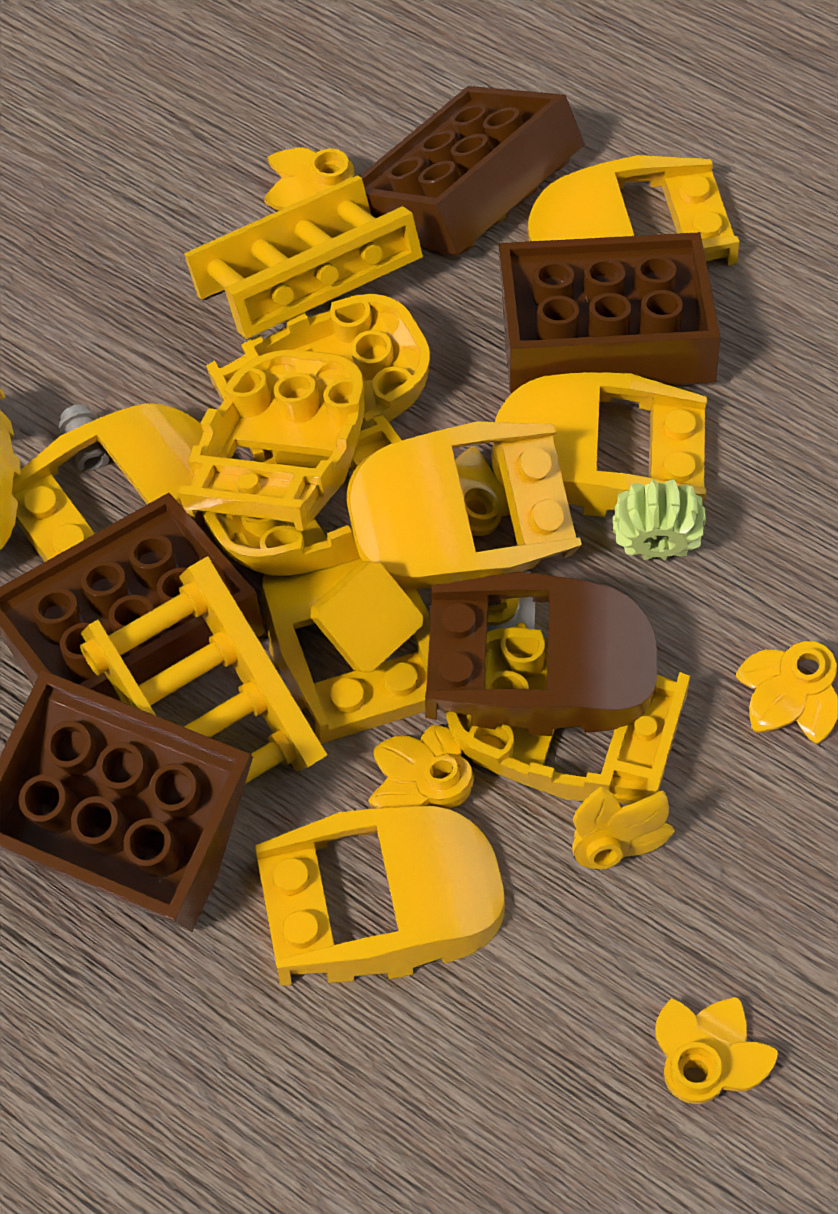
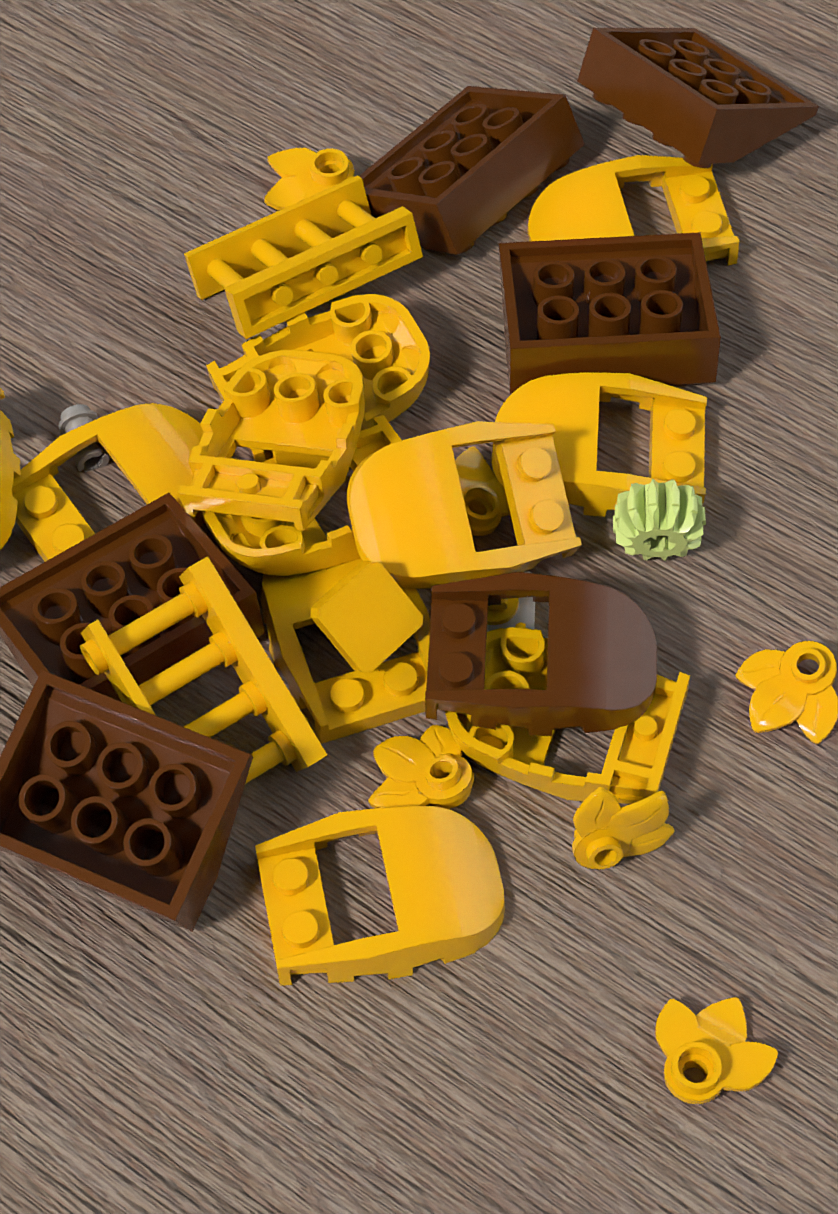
(690, 92): none -> reddish brown slope

